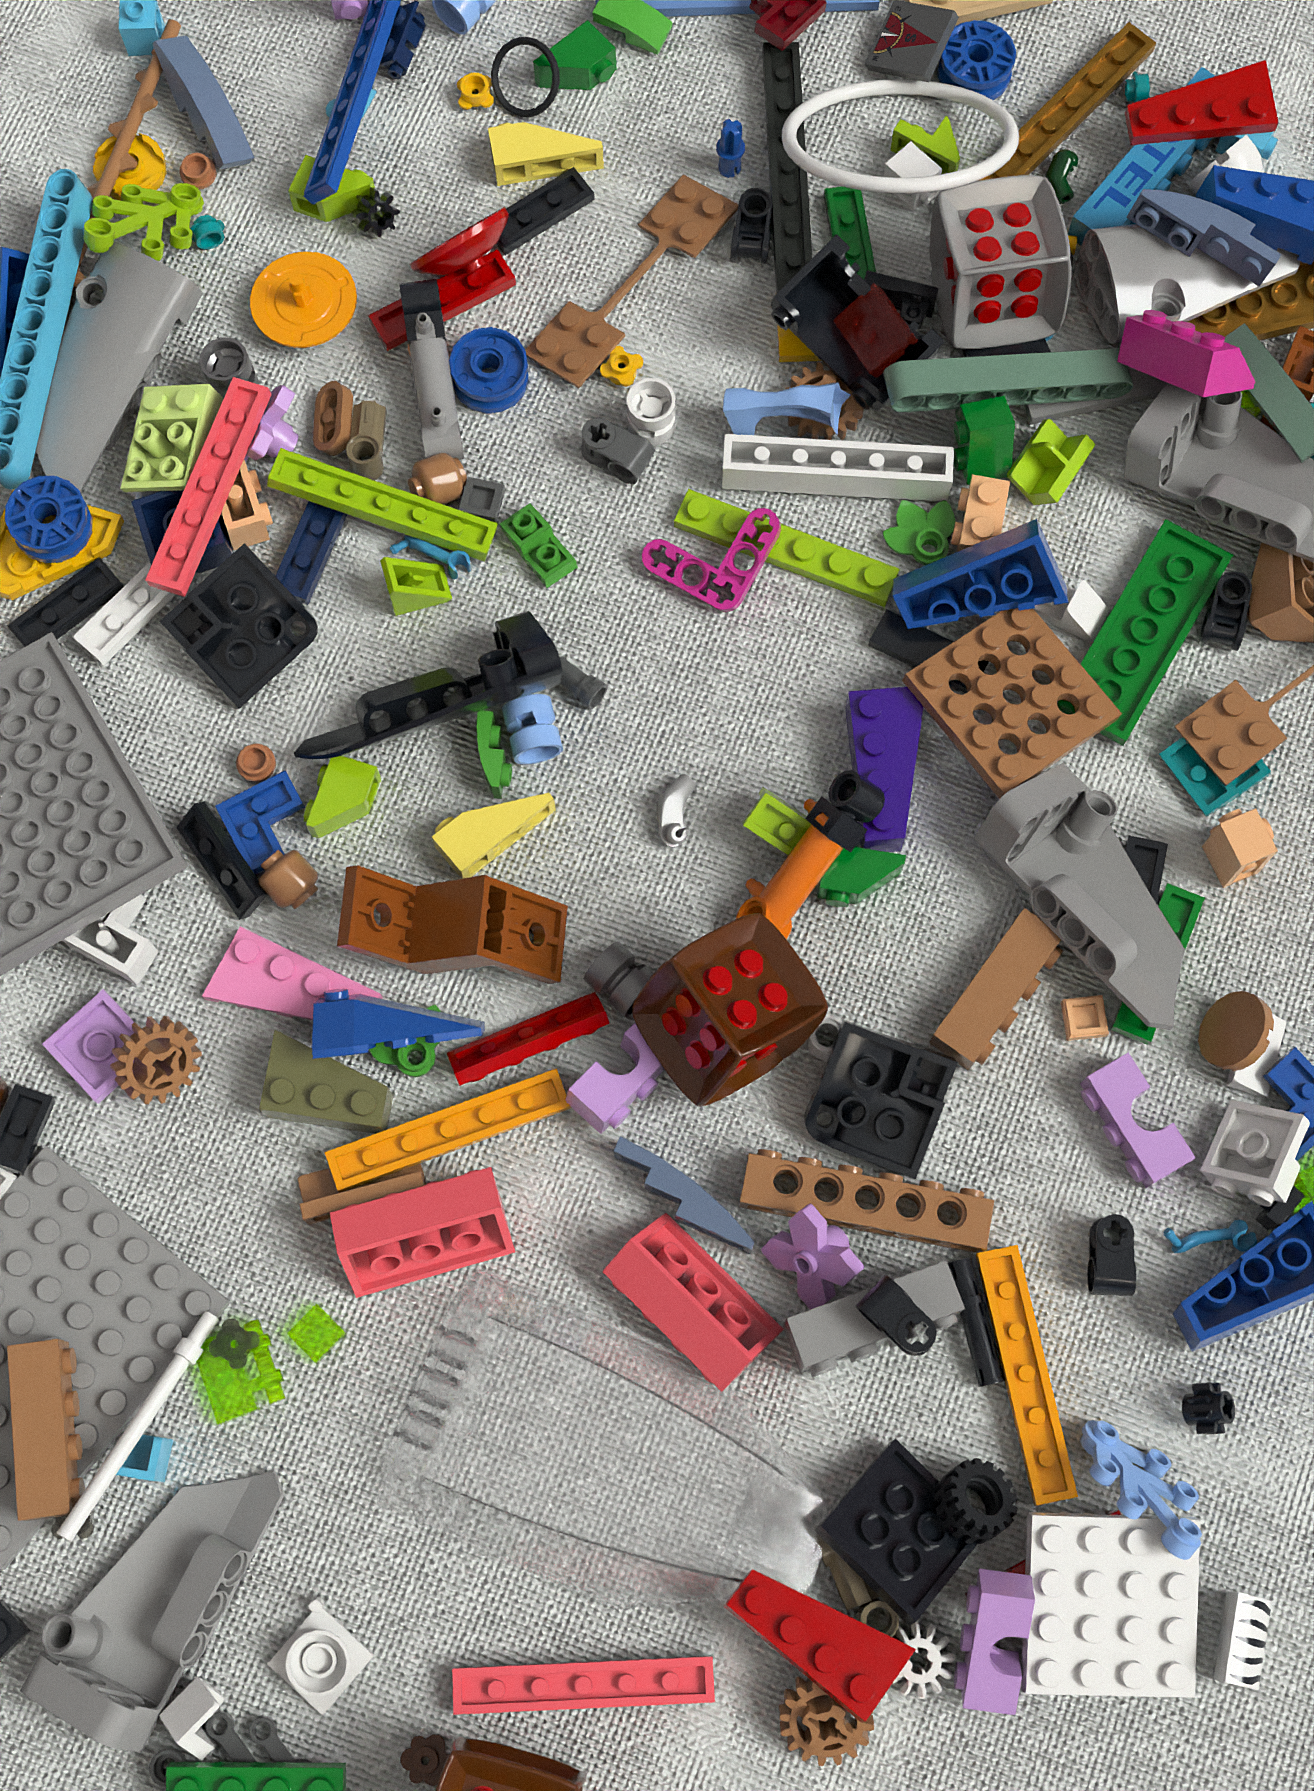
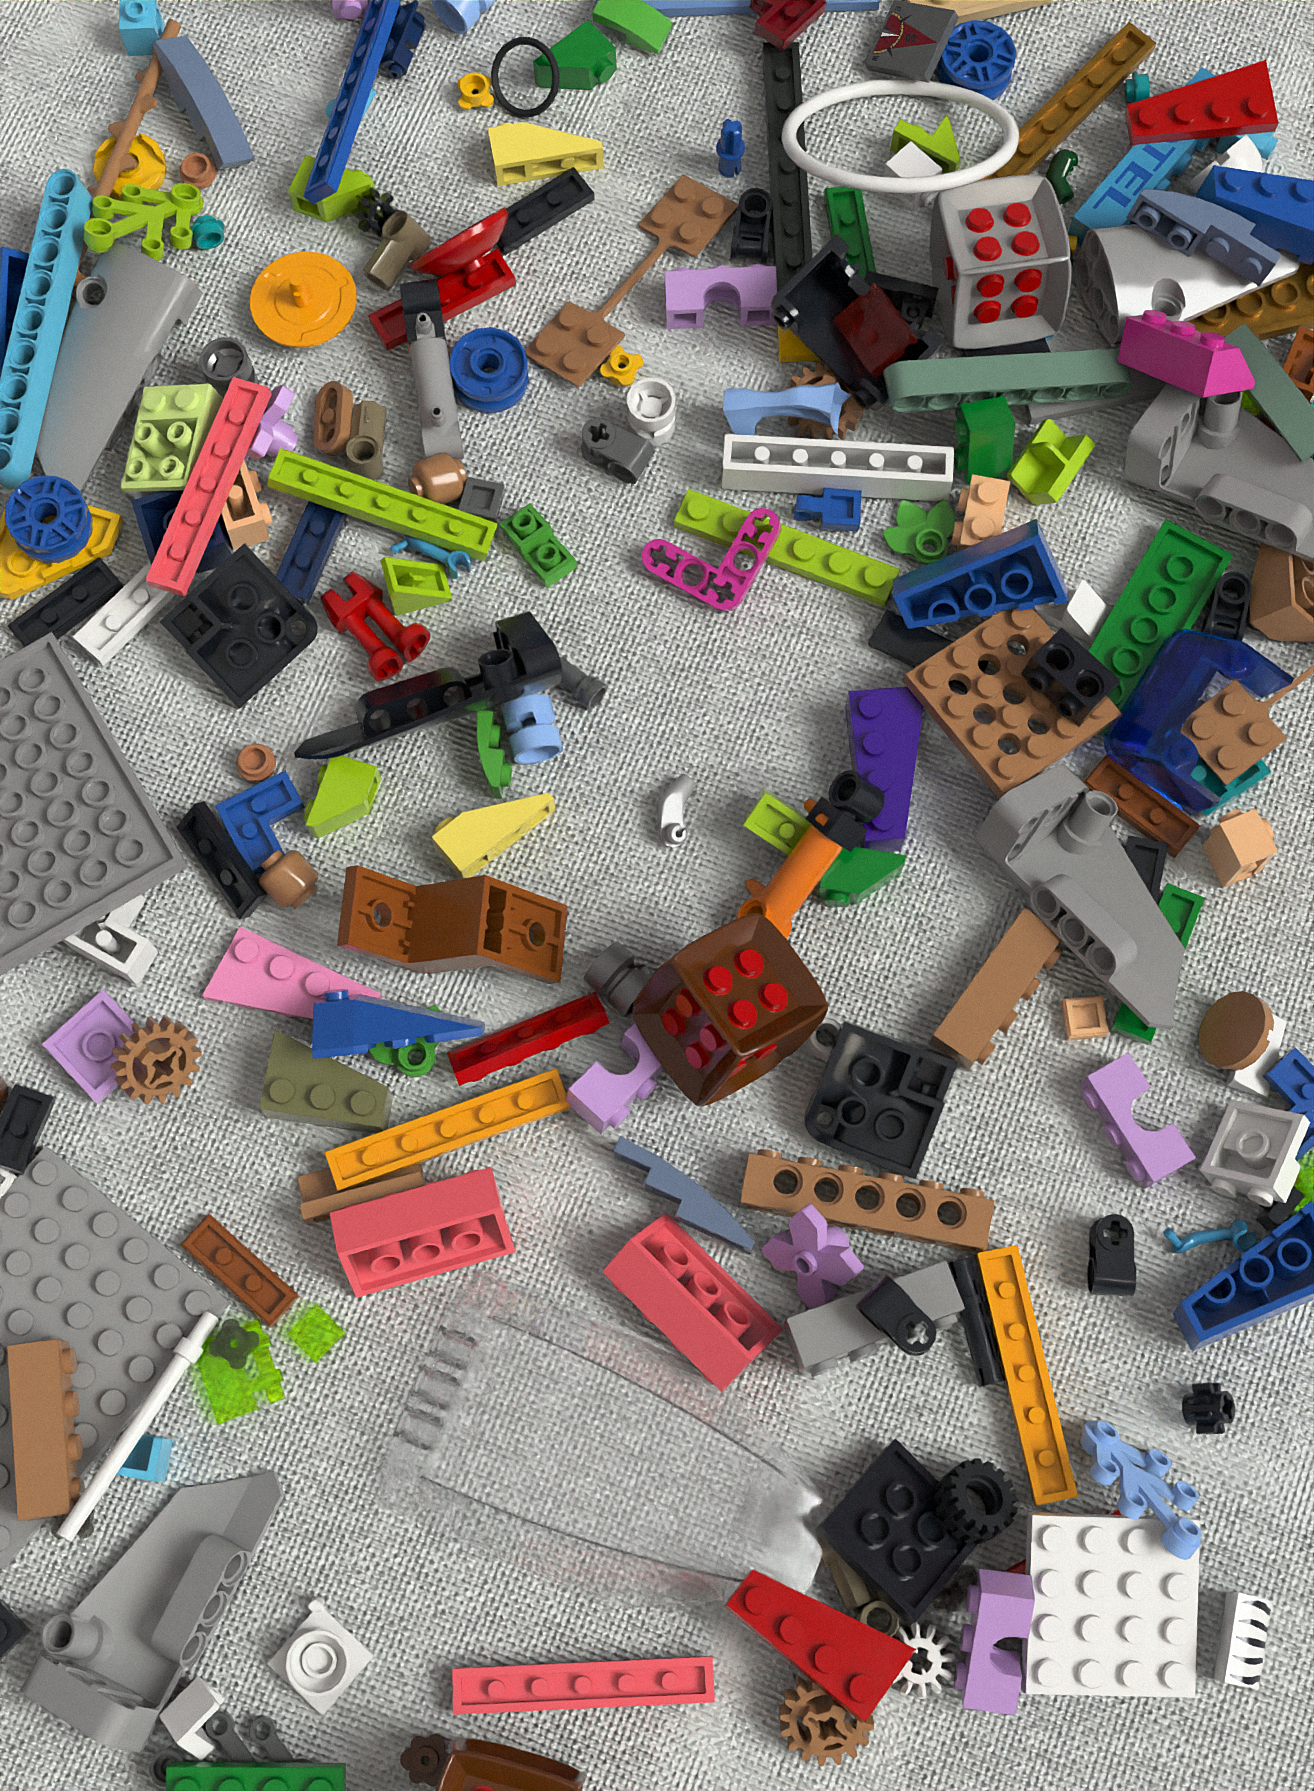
(240, 1270): none -> dark orange tile
(368, 603): none -> red piece
(402, 242): none -> dark tan piece
(746, 288): none -> lavender arch
(837, 509): none -> blue plate
(955, 1594): none -> clear smoke arm
(1076, 671): none -> black brick
(1142, 806): none -> dark orange tile
(1148, 732): none -> clear blue windscreen

